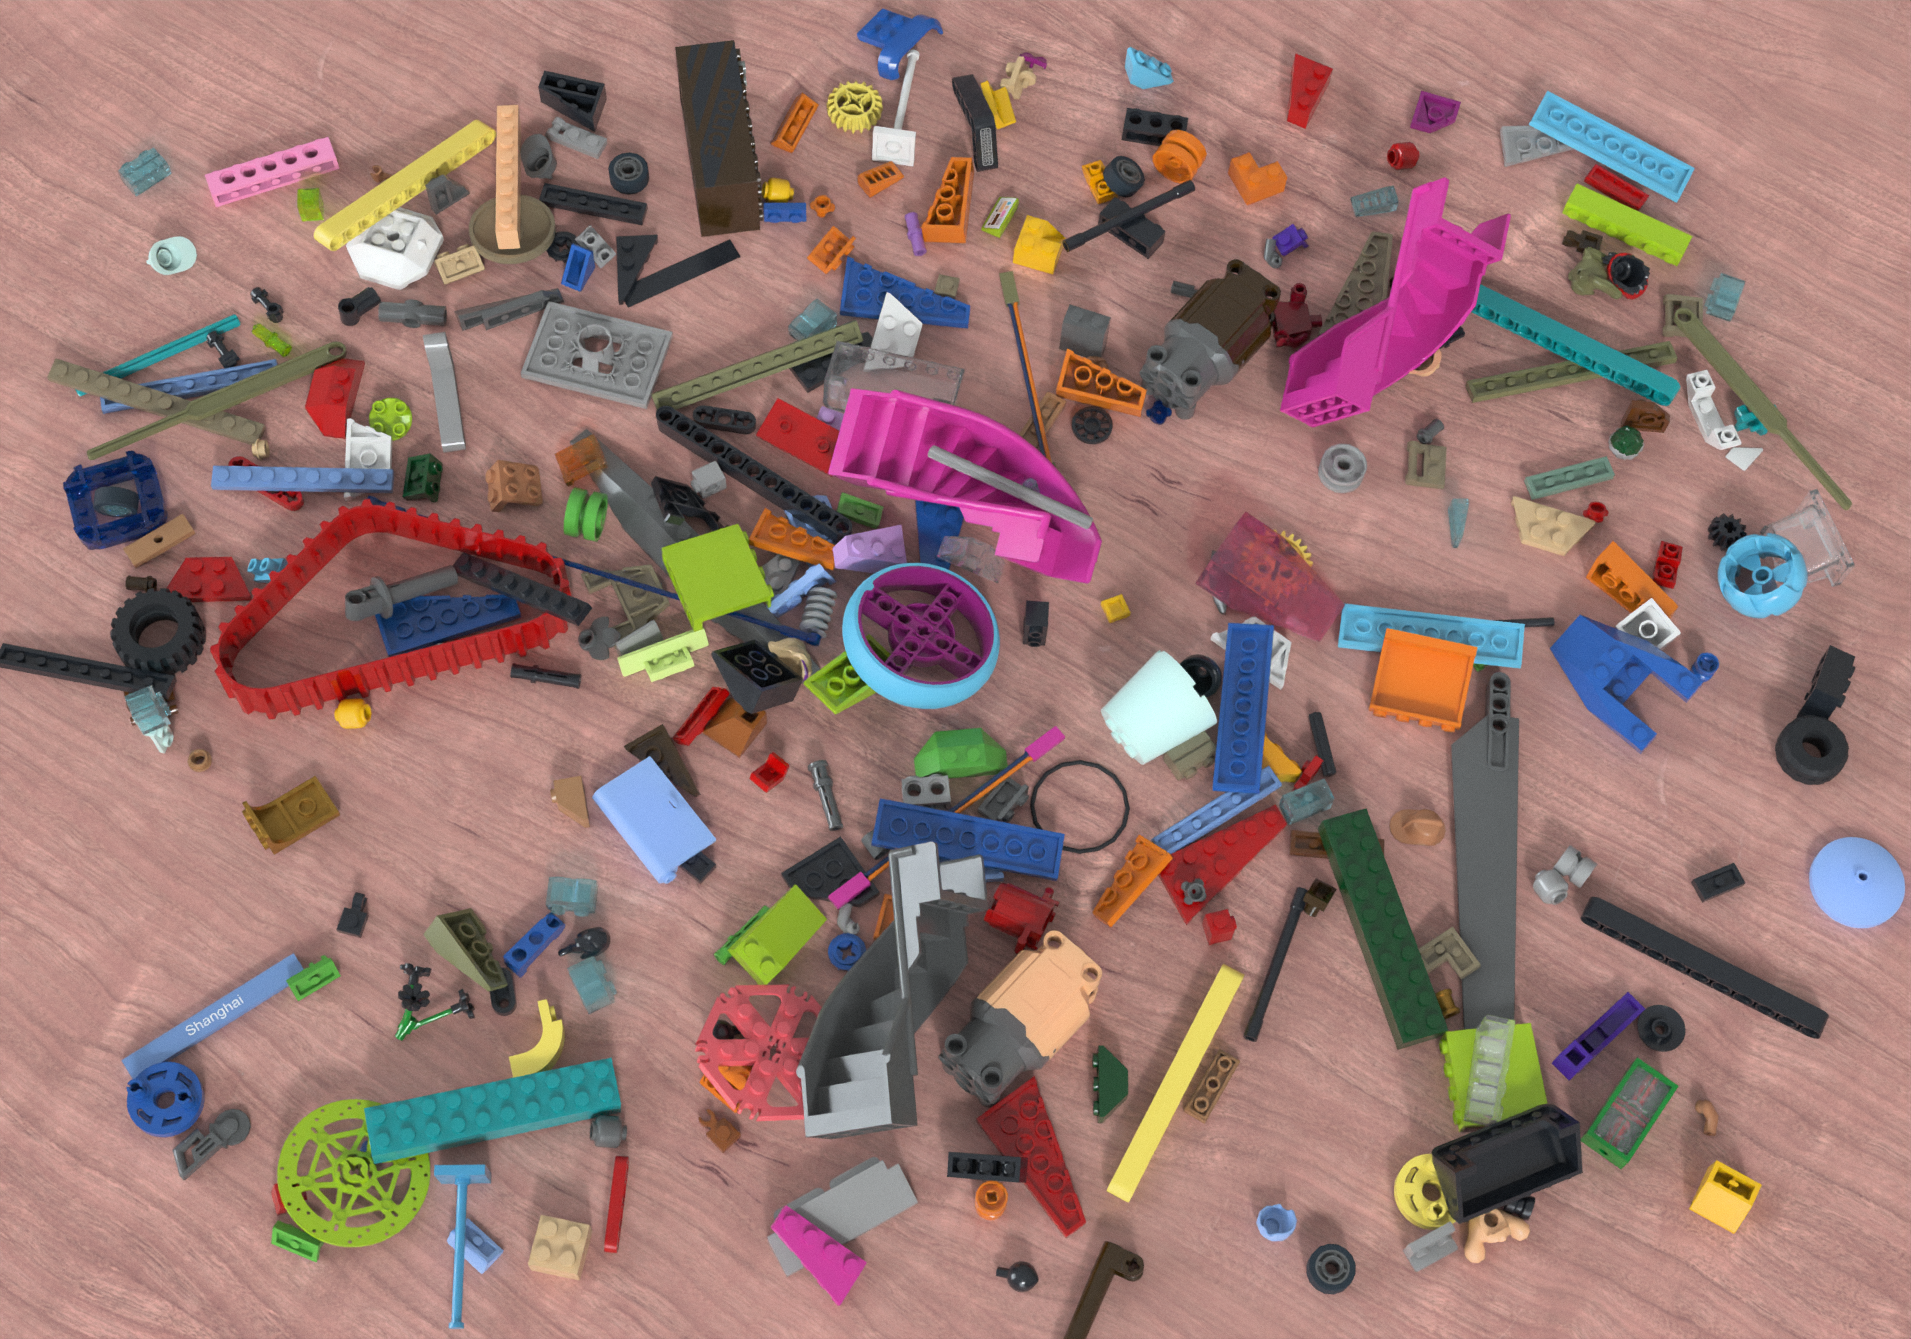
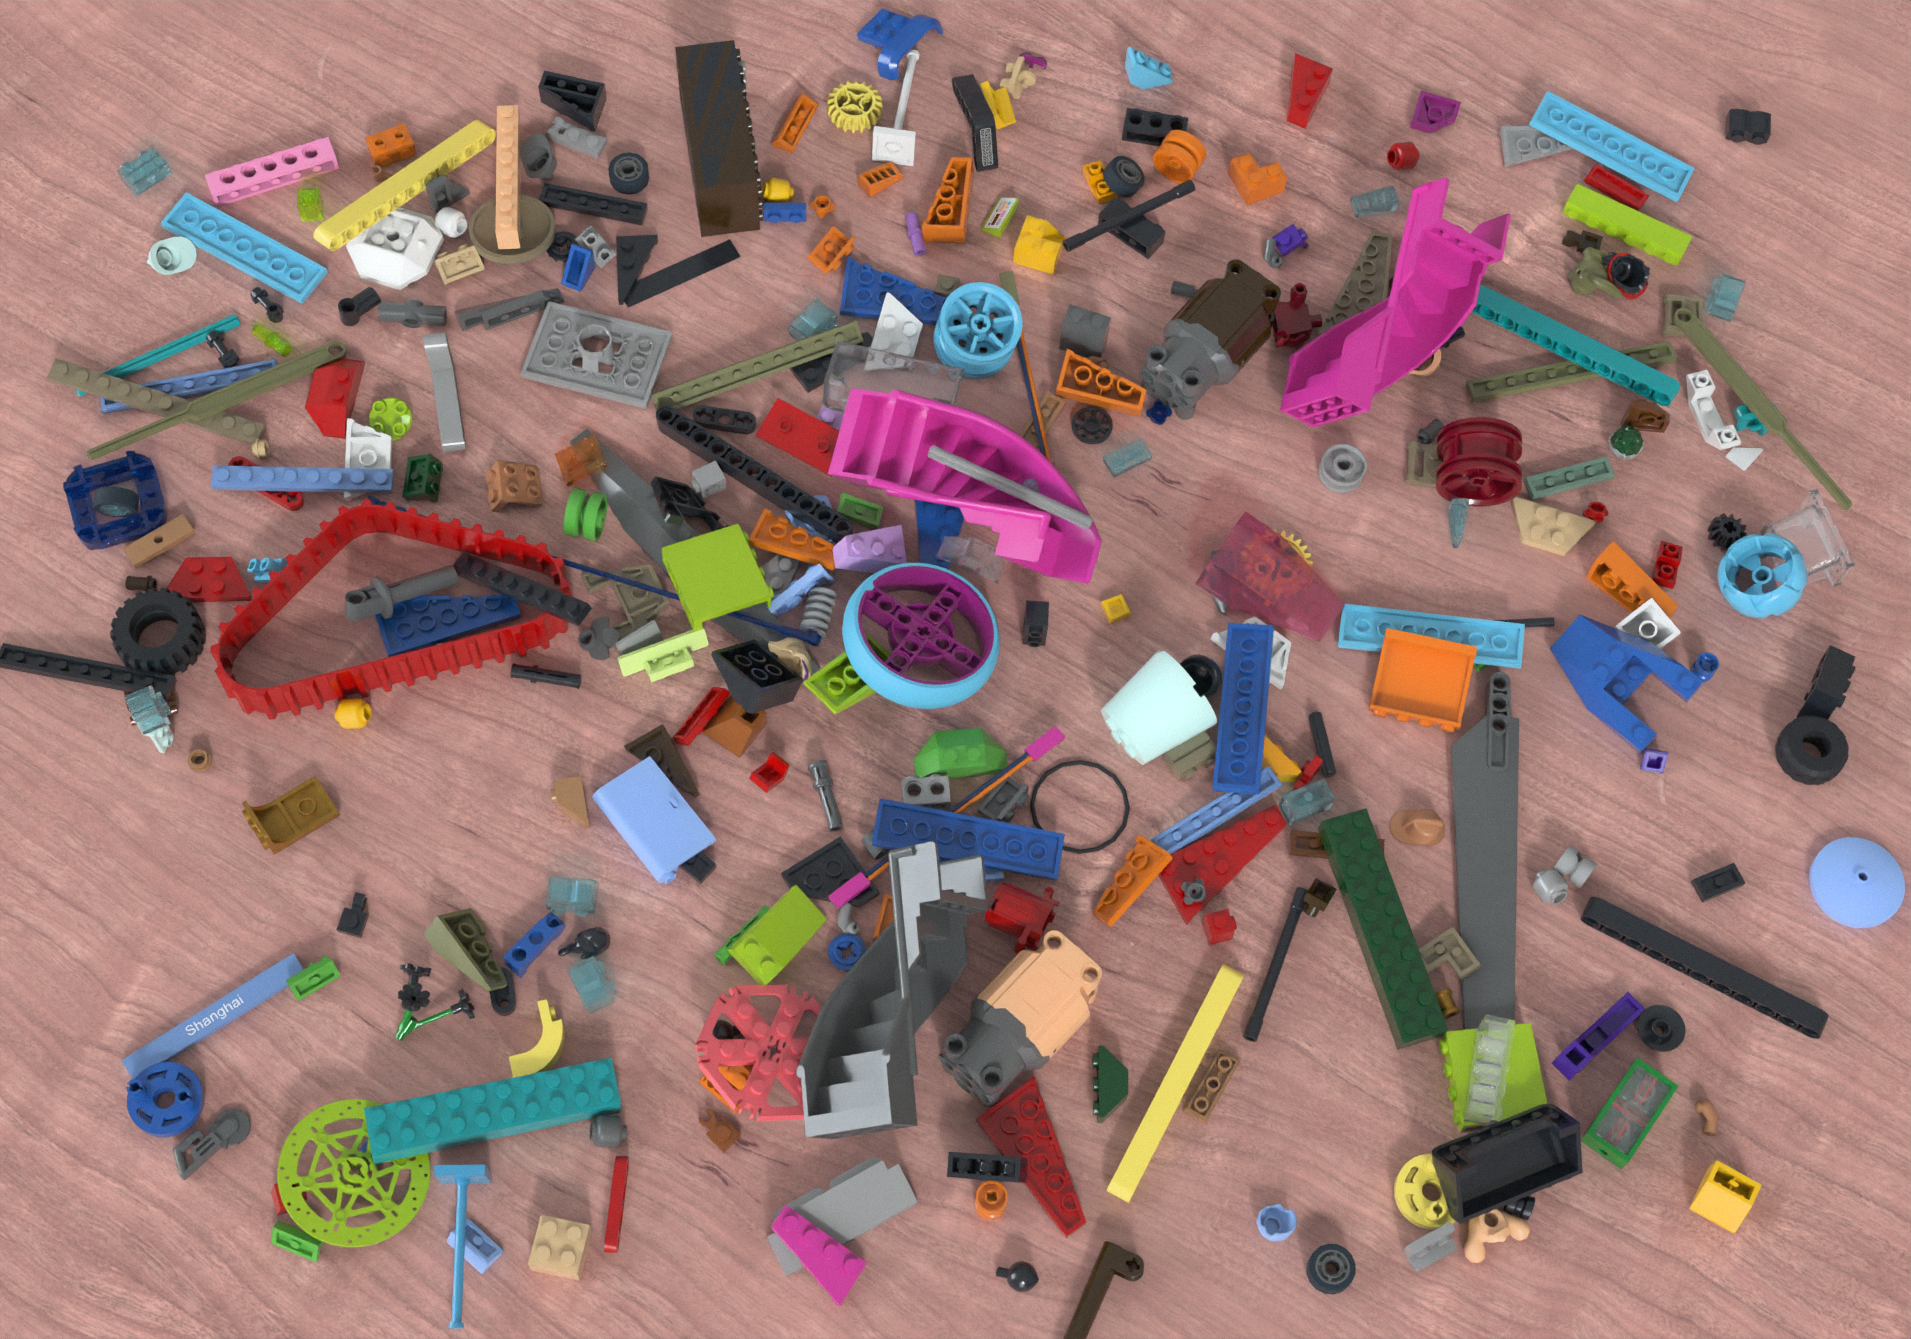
(244, 248): none -> medium azure plate
(390, 145): none -> orange brick
(451, 222): none -> white head
(987, 300): none -> medium azure wheel
(1127, 457): none -> clear light blue plate
(1479, 461): none -> dark red wheel
(1654, 760): none -> slope
(1748, 126): none -> black brick

